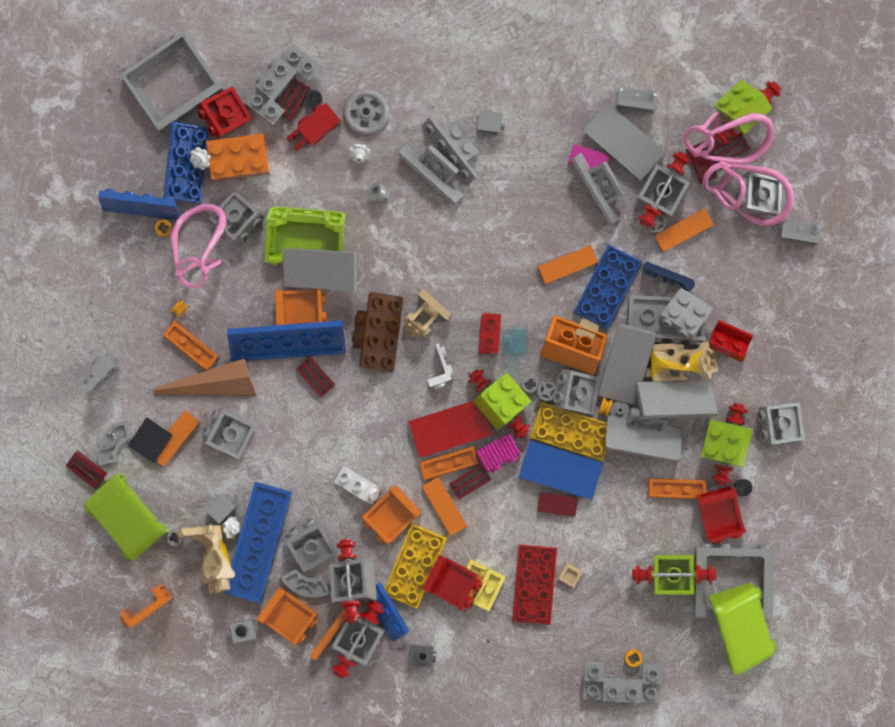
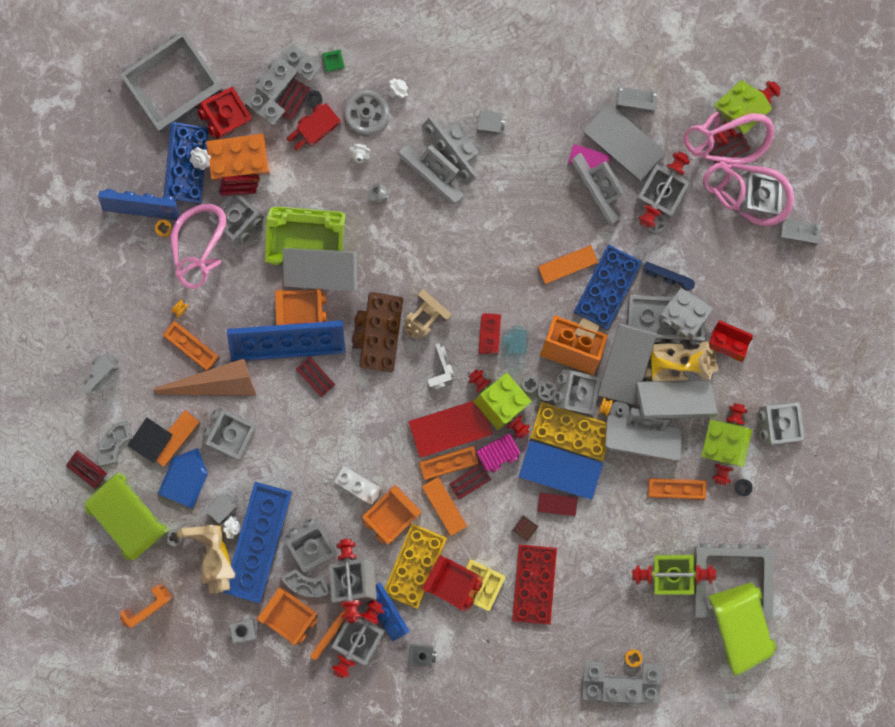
(184, 478): none -> blue tile
(240, 187): none -> dark red tile
(333, 61): none -> green tile
(398, 88): none -> white plant
(525, 528): none -> tile
(570, 575): tan tile -> none
(683, 230): orange tile -> none
(701, 165): dark red tile -> none
(721, 514): red panel -> none

